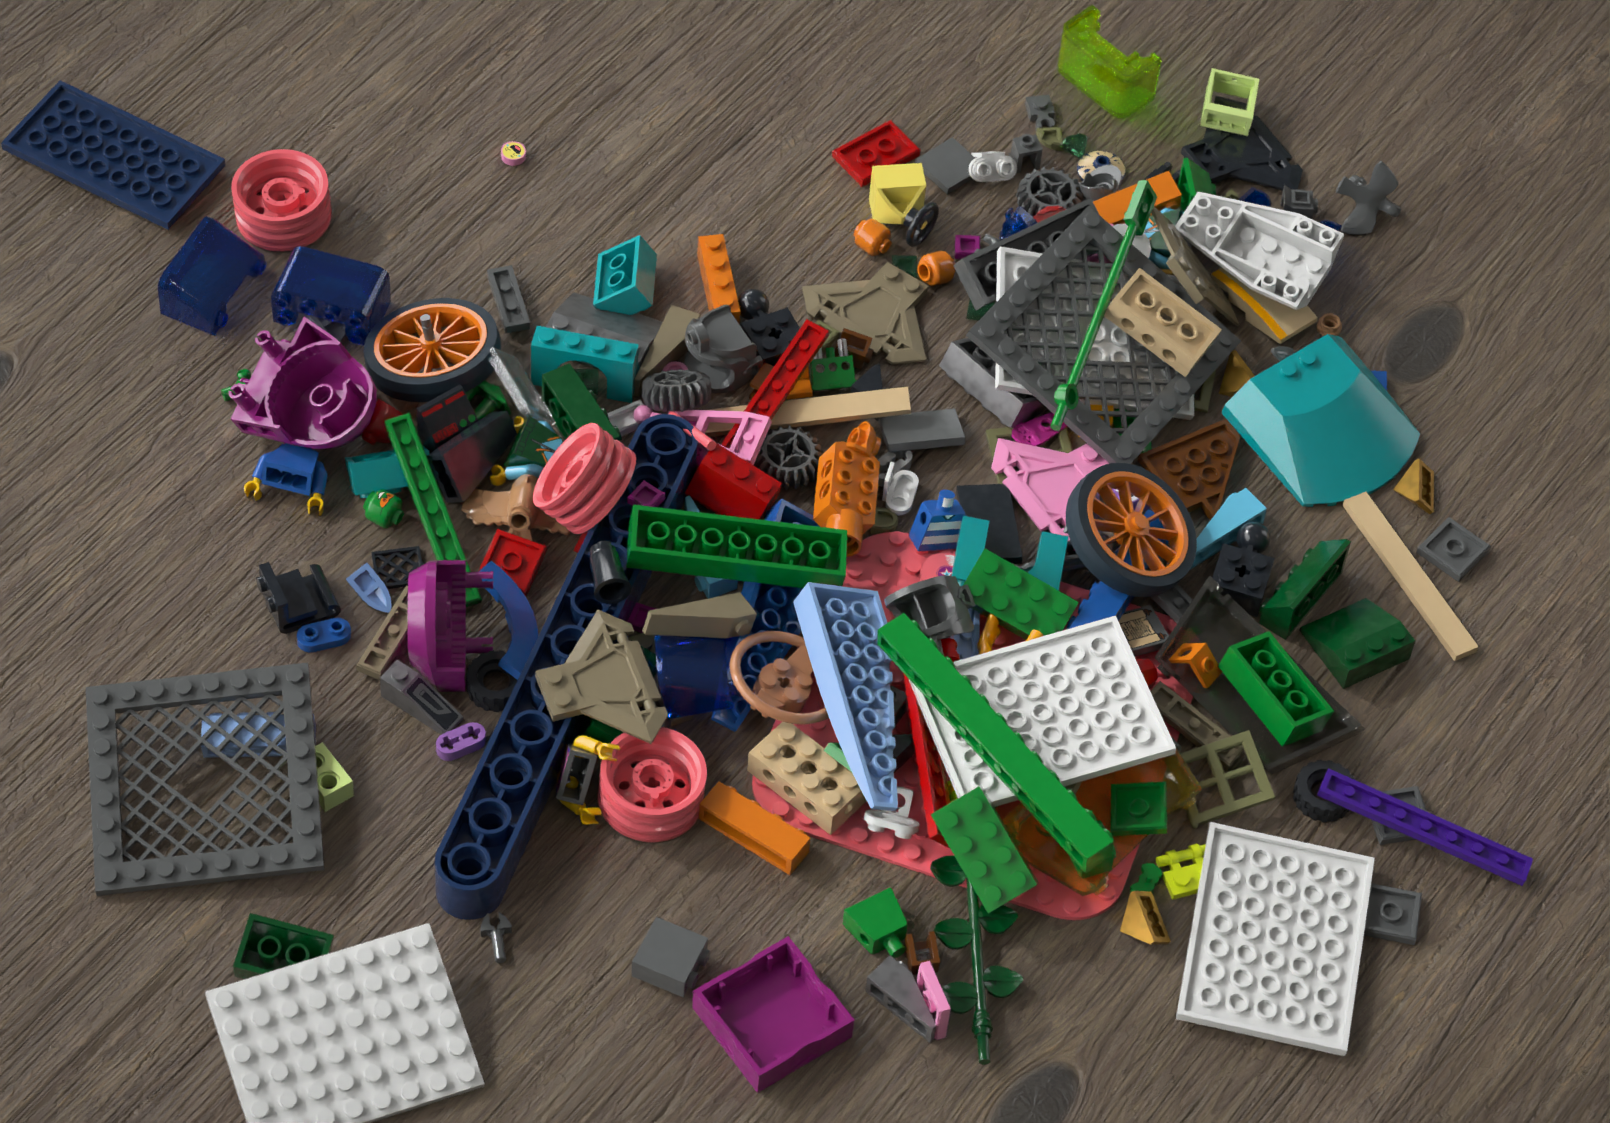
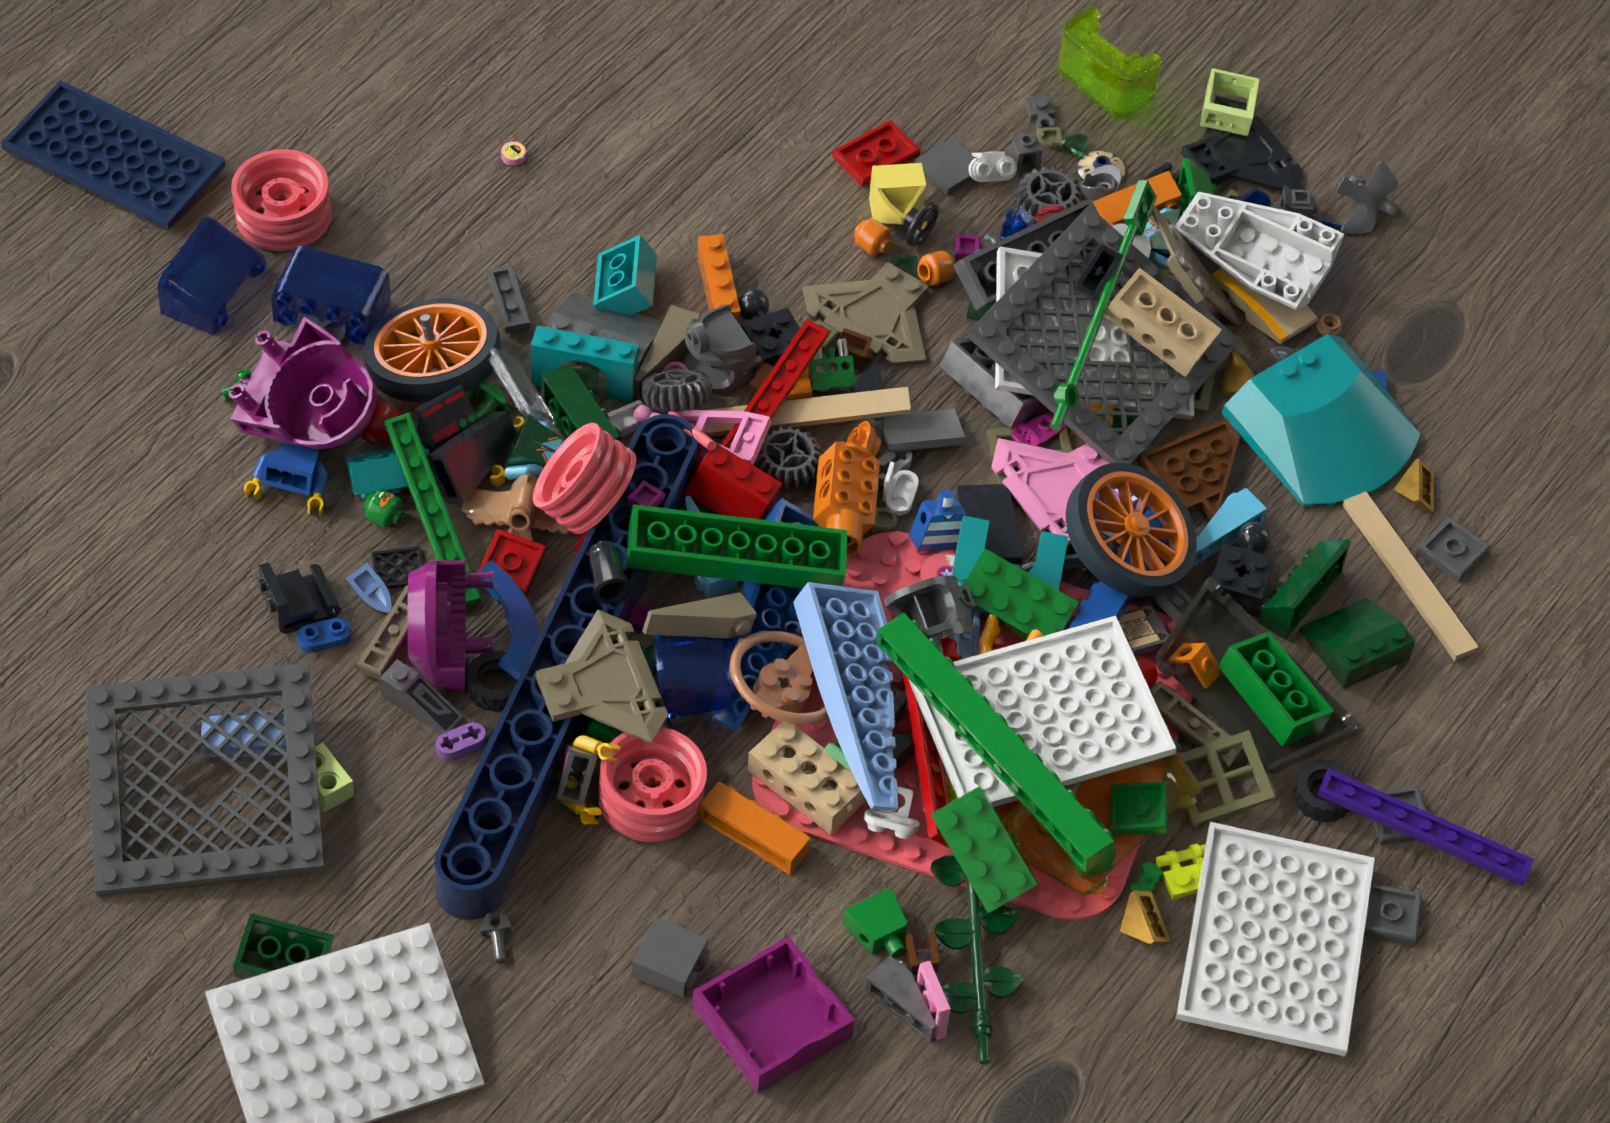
(1097, 269): none -> black slope

